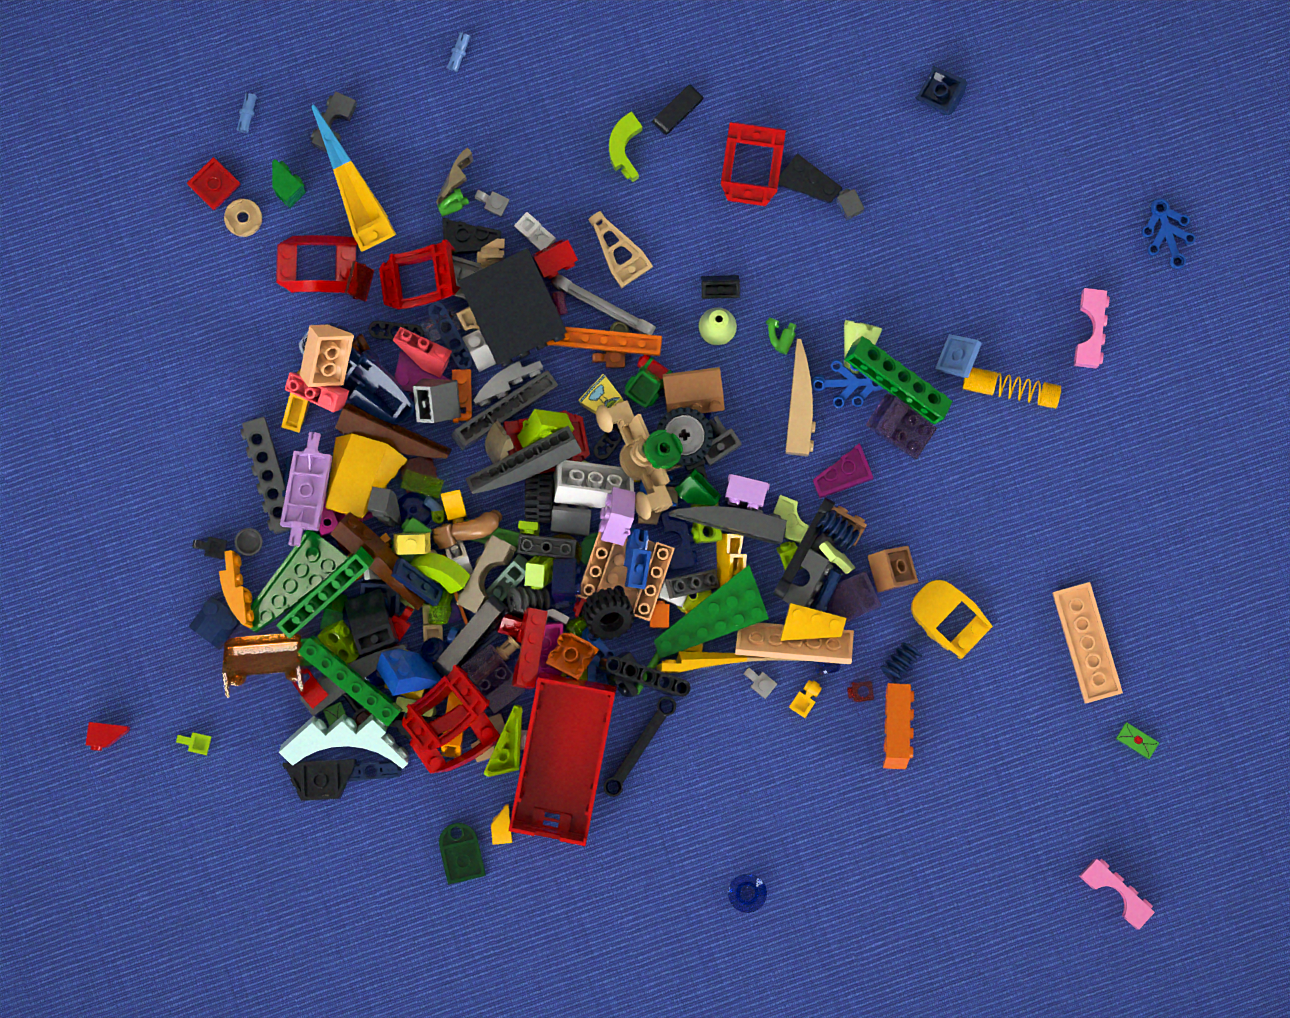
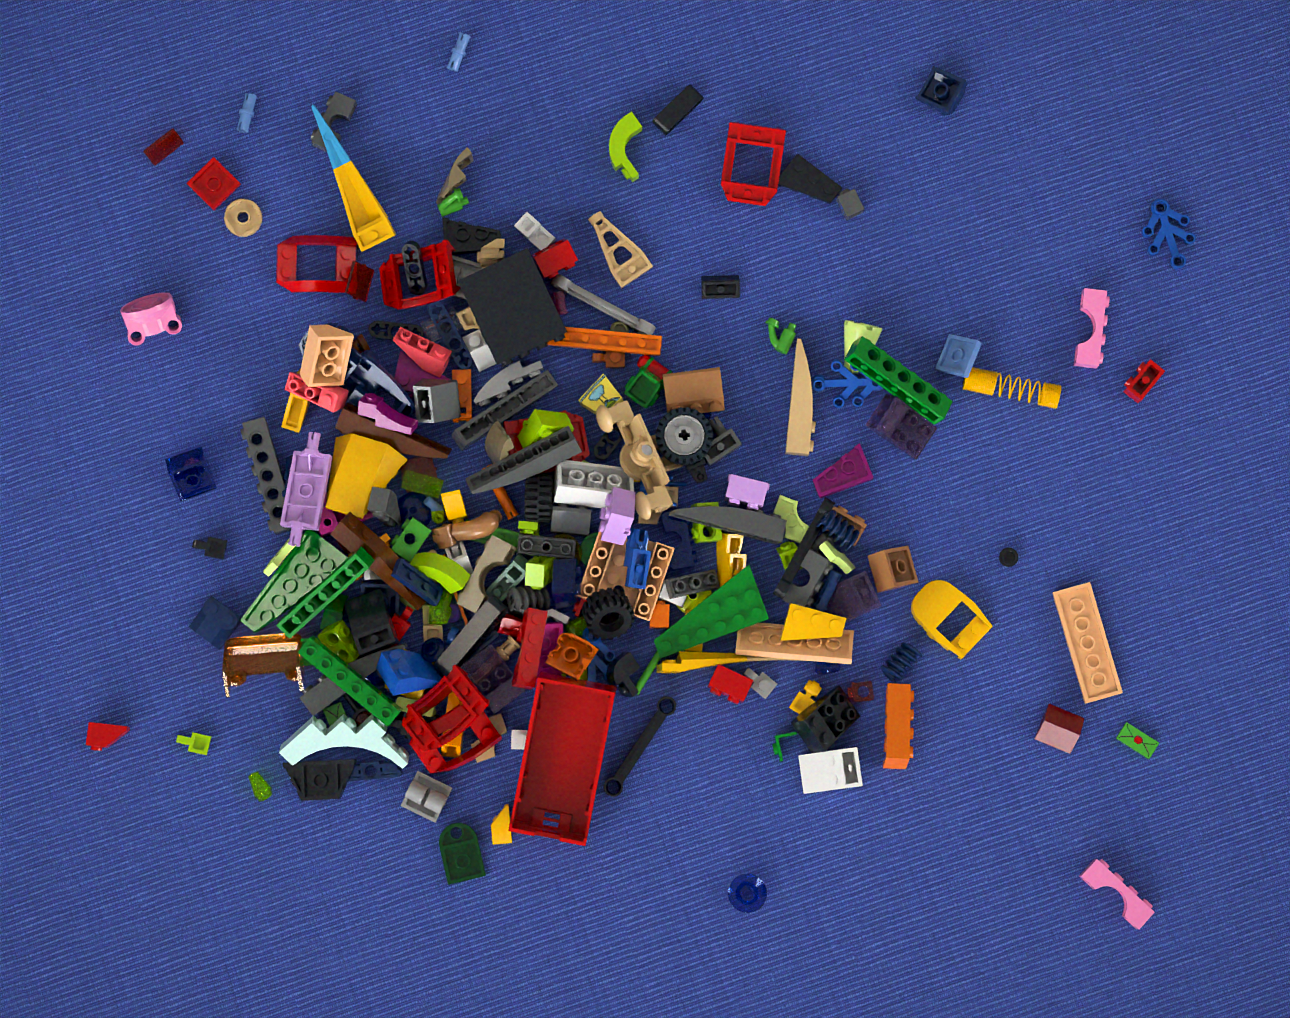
(150, 316): none -> bright pink piece
(163, 147): none -> clear red slope
(190, 473): none -> clear blue slope
(235, 594): light orange slope -> none
(248, 542): dark grey piece -> none
(260, 787): none -> clear neon green cone
(278, 558): none -> yellowish green tile
(286, 187): green slope -> none
(313, 691): red piece -> none
(385, 417): none -> magenta slope
(412, 543): light yellow torso -> none
(418, 260): none -> black beam
(426, 796): none -> light grey plate
(494, 203): light grey plate -> none
(505, 502): none -> orange pin
(507, 750): lime wing -> none
(636, 674): black beam -> none
(655, 456): green plate -> none
(697, 490): green slope -> none
(715, 332): yellowish green cone -> none
(729, 684): none -> red brick
(776, 746): none -> green bracket
(825, 720): none -> black slope
(830, 770): none -> white slope
(1008, 557): none -> black plate
(1059, 728): none -> slope
(1141, 384): none -> red brick

